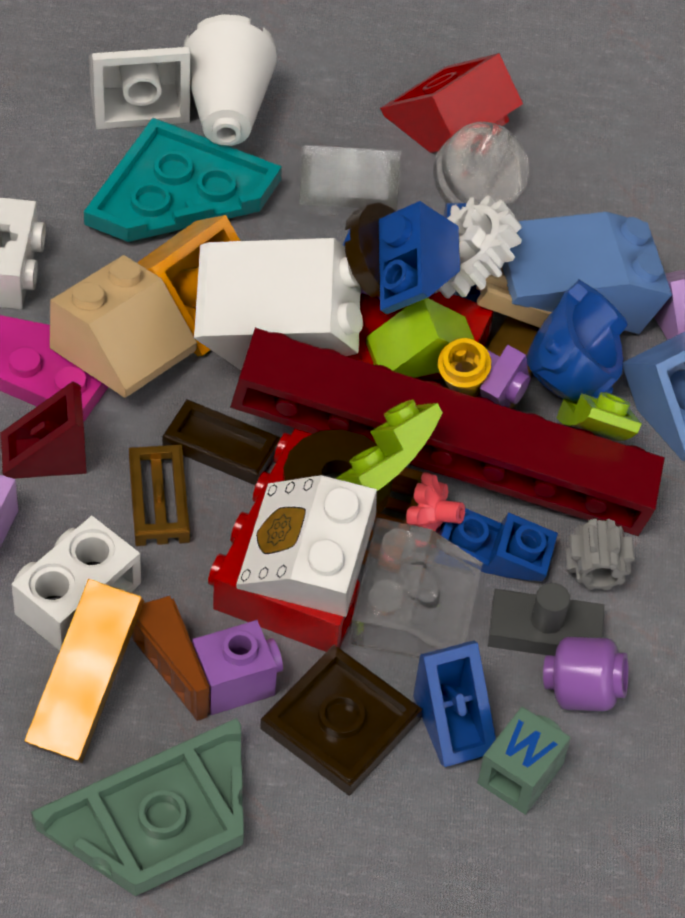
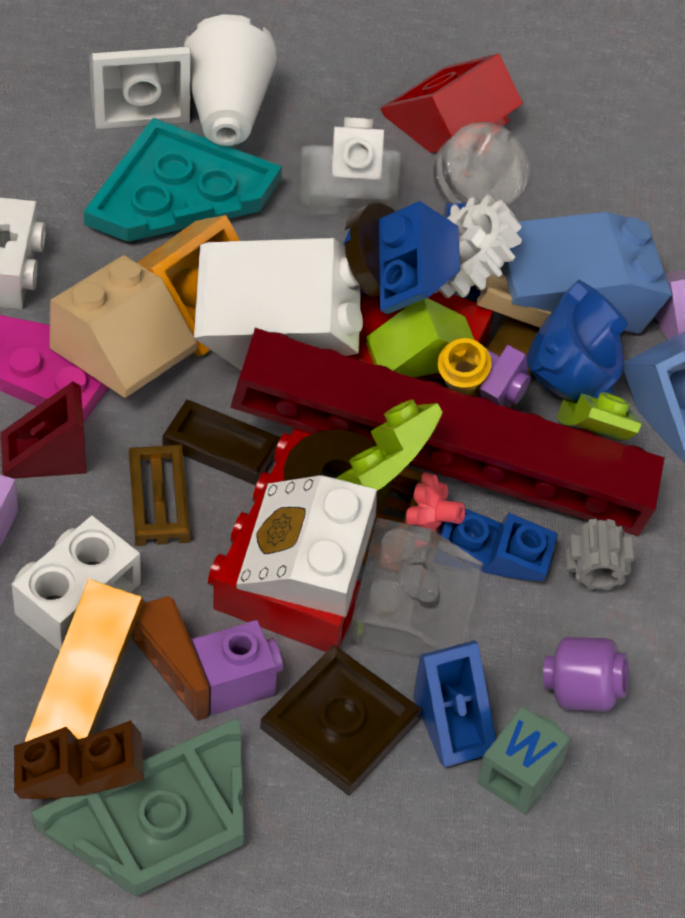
(69, 767): none -> reddish brown slope
(357, 149): none -> white bracket
(541, 620): dark grey tile -> none

